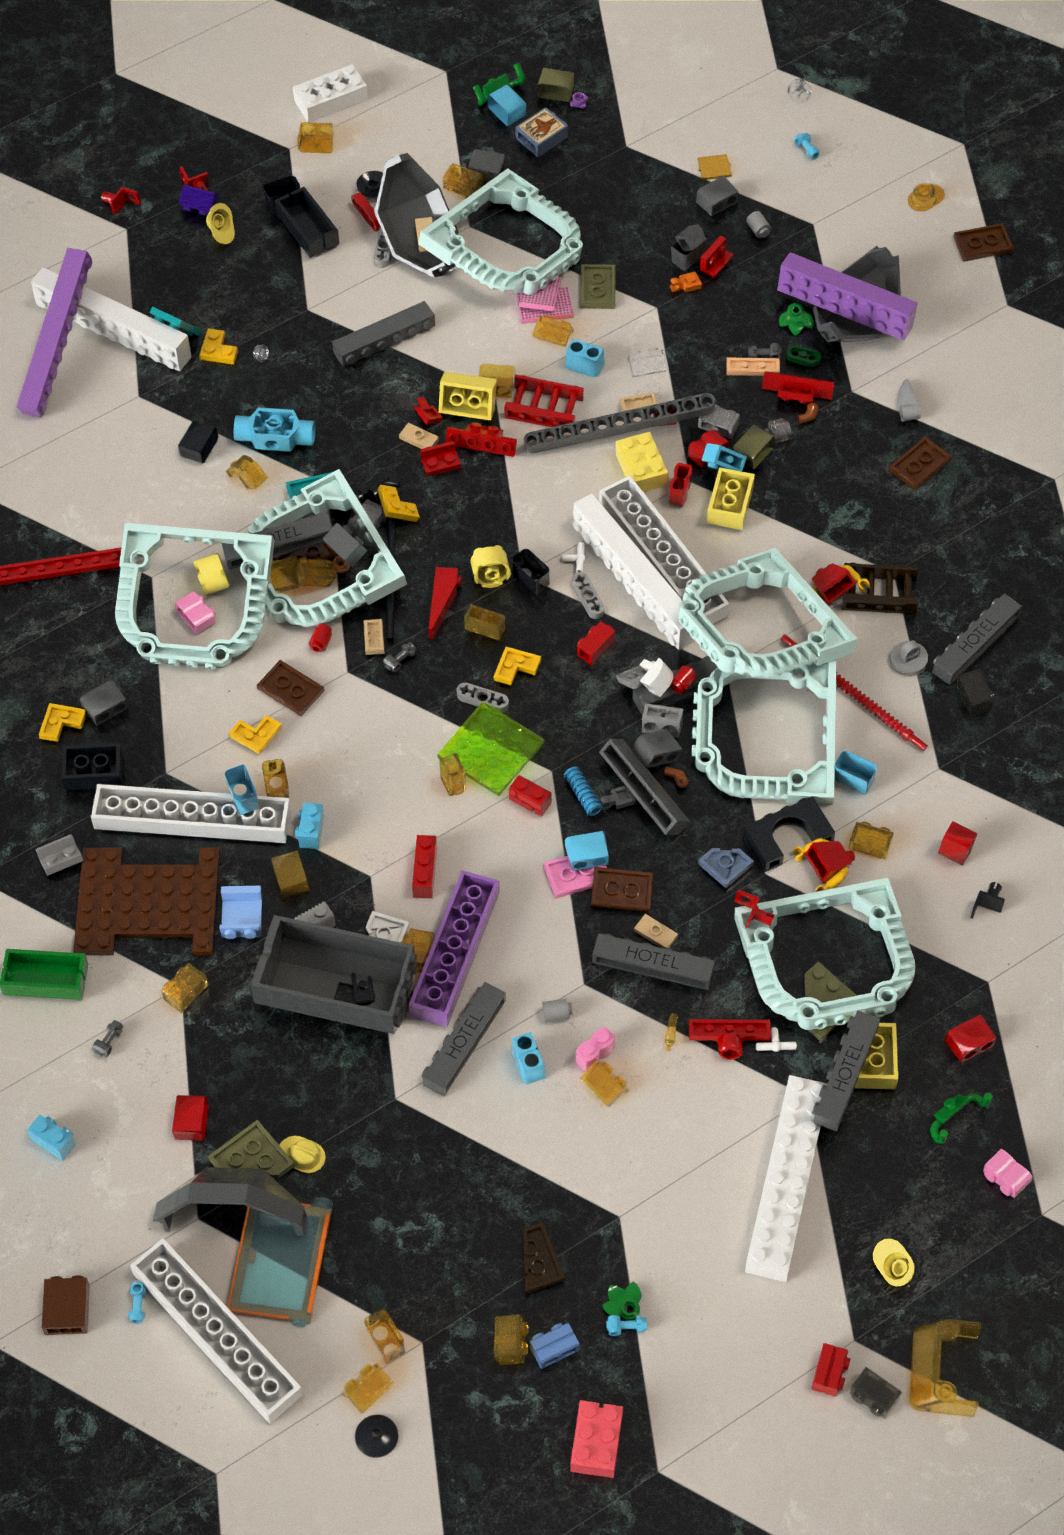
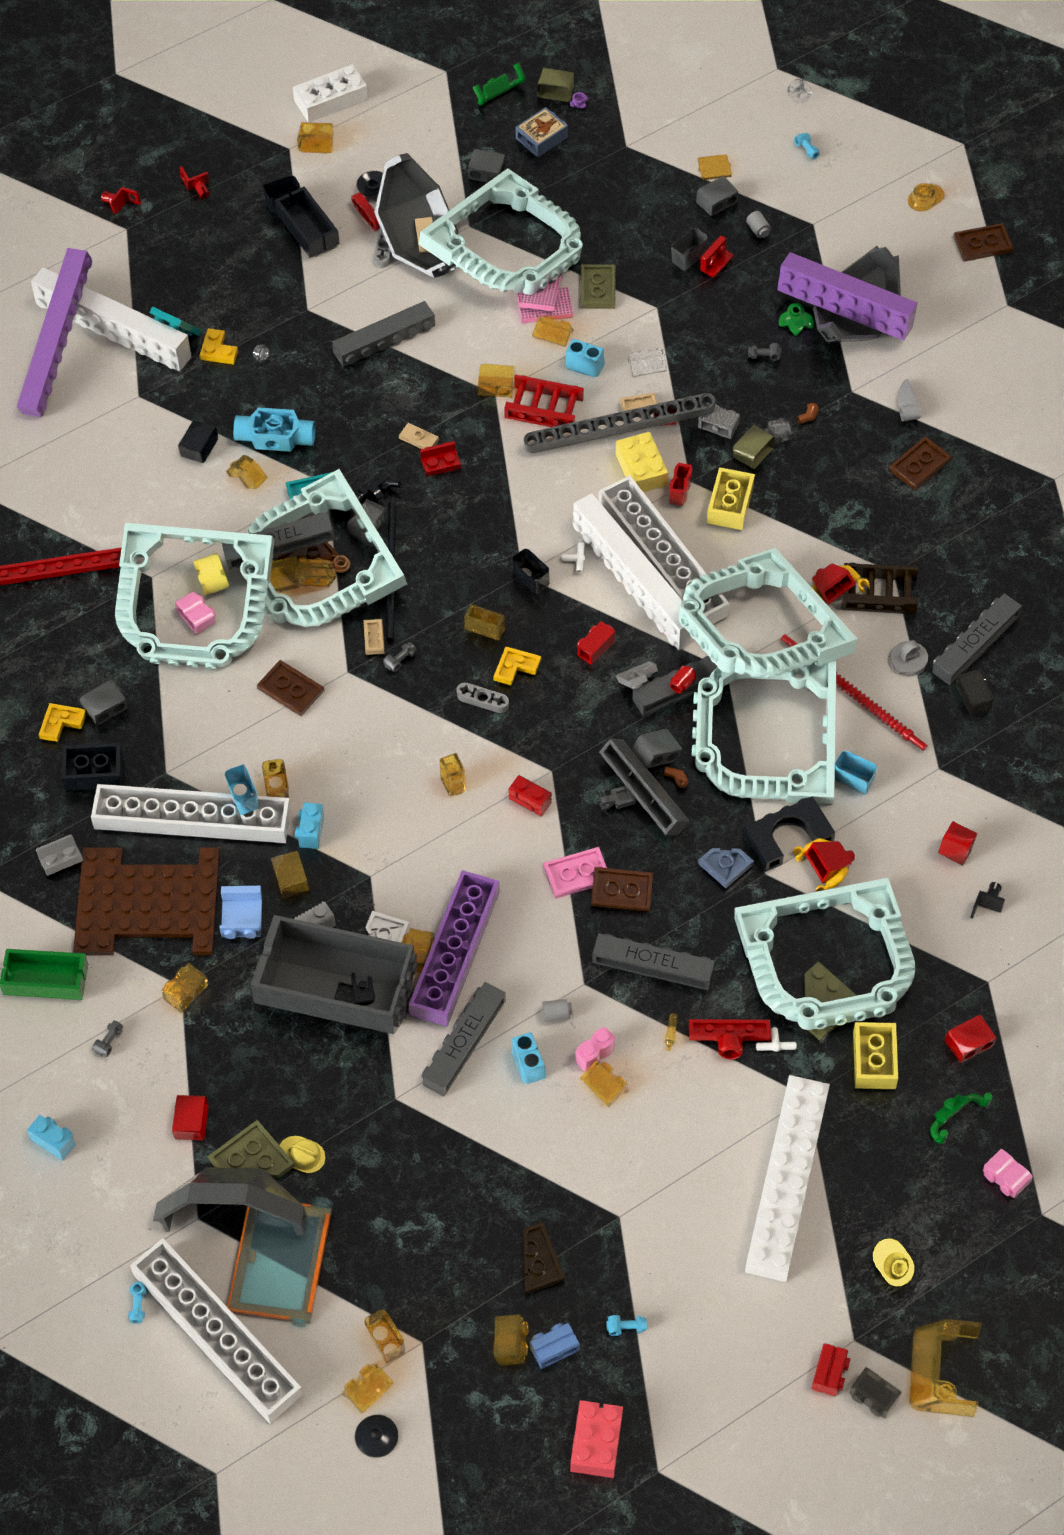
(65, 1305): reddish brown brick -> none
(197, 199): dark purple brick -> none
(221, 223): light yellow piece -> none
(256, 738): yellow plate -> none
(320, 638): red brick -> none
(344, 544): dark grey brick -> none
(394, 507): yellow plate -> none
(424, 866): red brick -> none
(428, 413): red plate -> none
(444, 592): red slope -> none
(462, 180): clear yellow brick -> none
(467, 395): light yellow brick -> none
(483, 439): red bracket -> none
(490, 566): light yellow brick -> none
(492, 748): clear neon green plate -> none
(506, 105): medium azure piece -> none
(583, 791): dark azure piece -> none
(587, 850): medium azure piece -> none
(588, 588): light grey beam -> none
(623, 1299): green plate -> none
(655, 932): tan plate -> none
(657, 677): white brick -> none
(662, 717): light grey brick -> none
(688, 282): orange plate -> none
(690, 237): flat silver brick -> none
(697, 448): red brick -> none
(722, 457): medium azure brick -> none
(752, 366): light nougat tile -> none
(756, 913): red bracket -> none
(797, 387): red bracket -> none
(803, 355): dark green plate -> none
(846, 1070): dark grey brick -> none
(871, 840): clear yellow brick -> none

